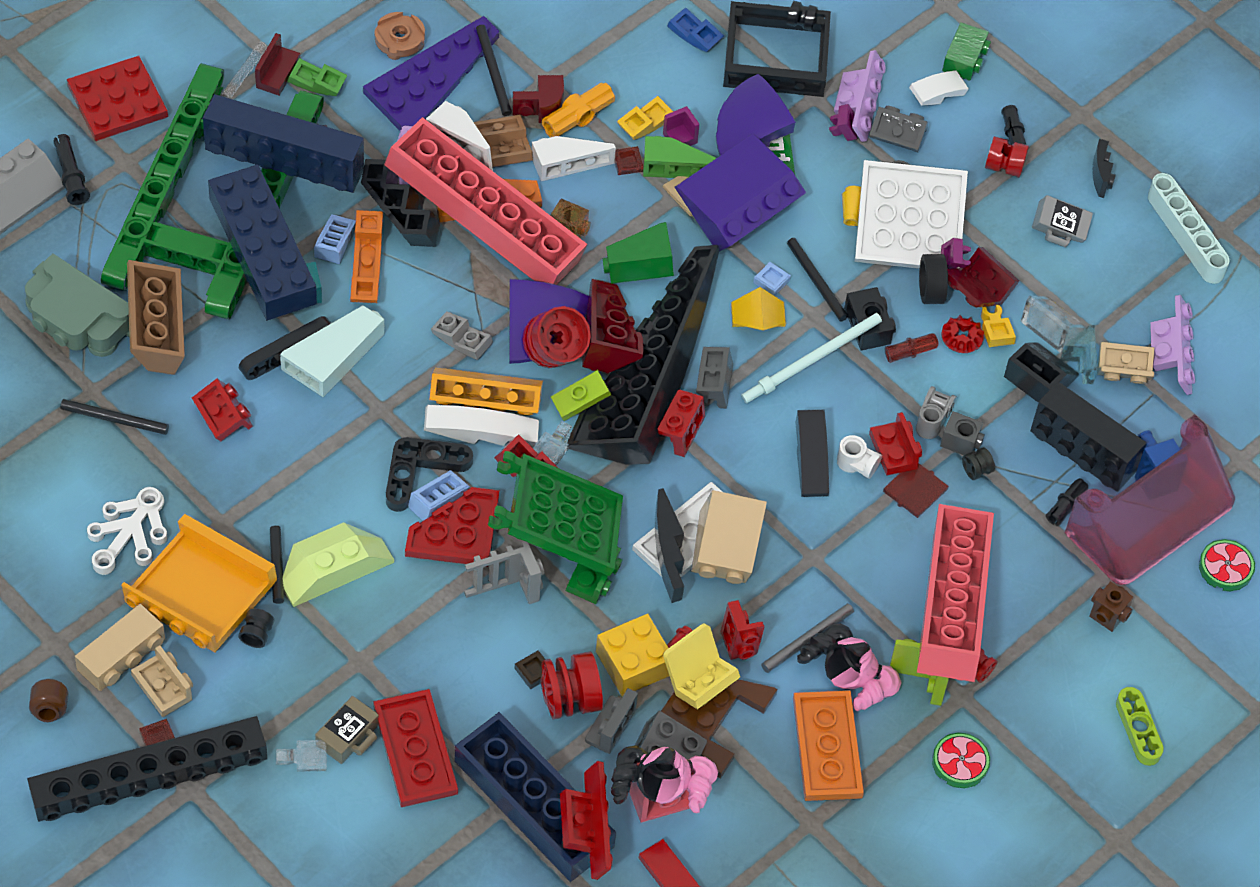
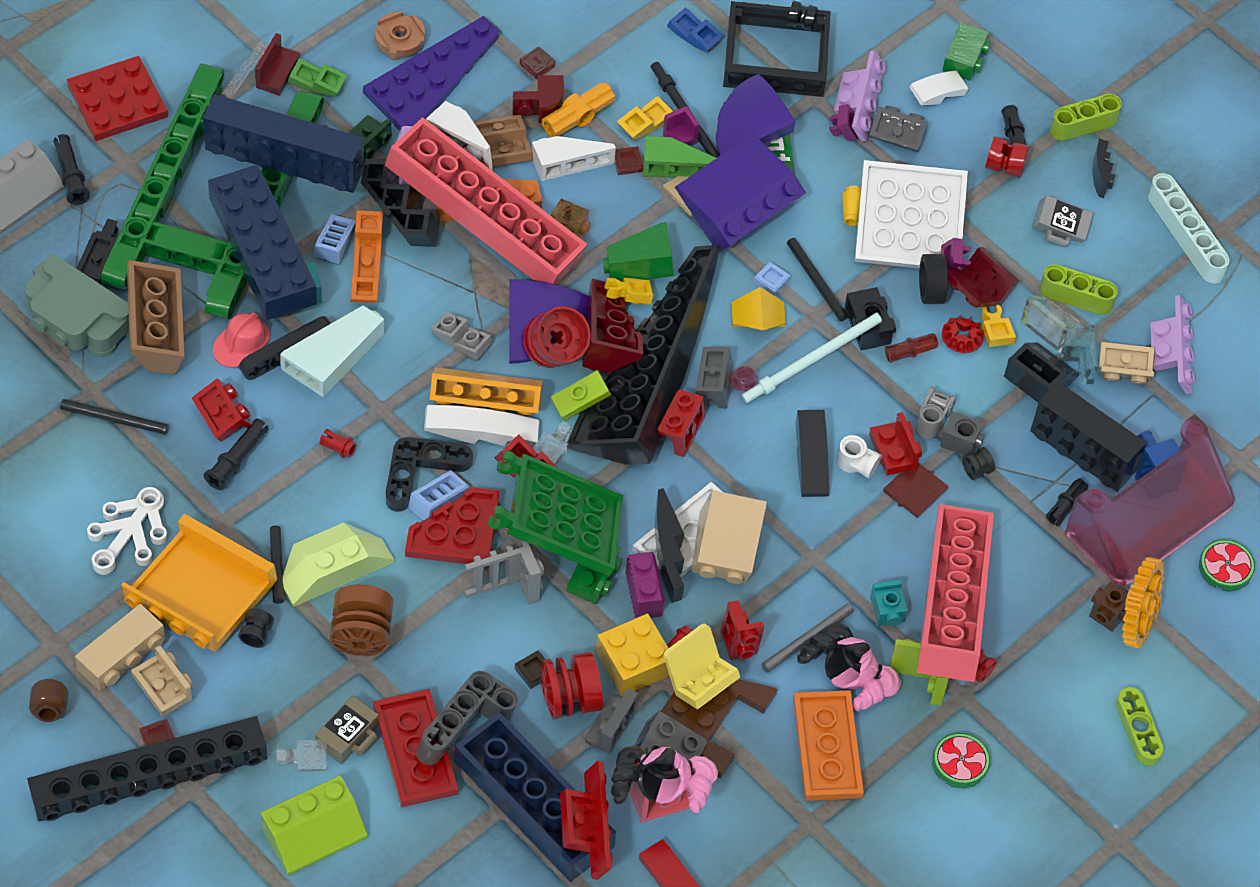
(98, 250): none -> black hinge
(230, 461): none -> black pin
(240, 338): none -> coral piece
(313, 825): none -> lime slope
(338, 443): none -> red pin
(361, 620): none -> dark orange wheel
(374, 134): none -> dark green bracket
(475, 701): none -> dark grey beam
(493, 70): black bar -> none
(537, 62): none -> clear red tile
(633, 290): none -> yellow plate
(644, 585): none -> magenta brick
(668, 85): none -> black bar
(744, 373): none -> clear pink plate
(888, 603): none -> teal brick
(1078, 289): none -> lime beam
(1085, 117): none -> lime beam
(1143, 602): none -> light orange gear

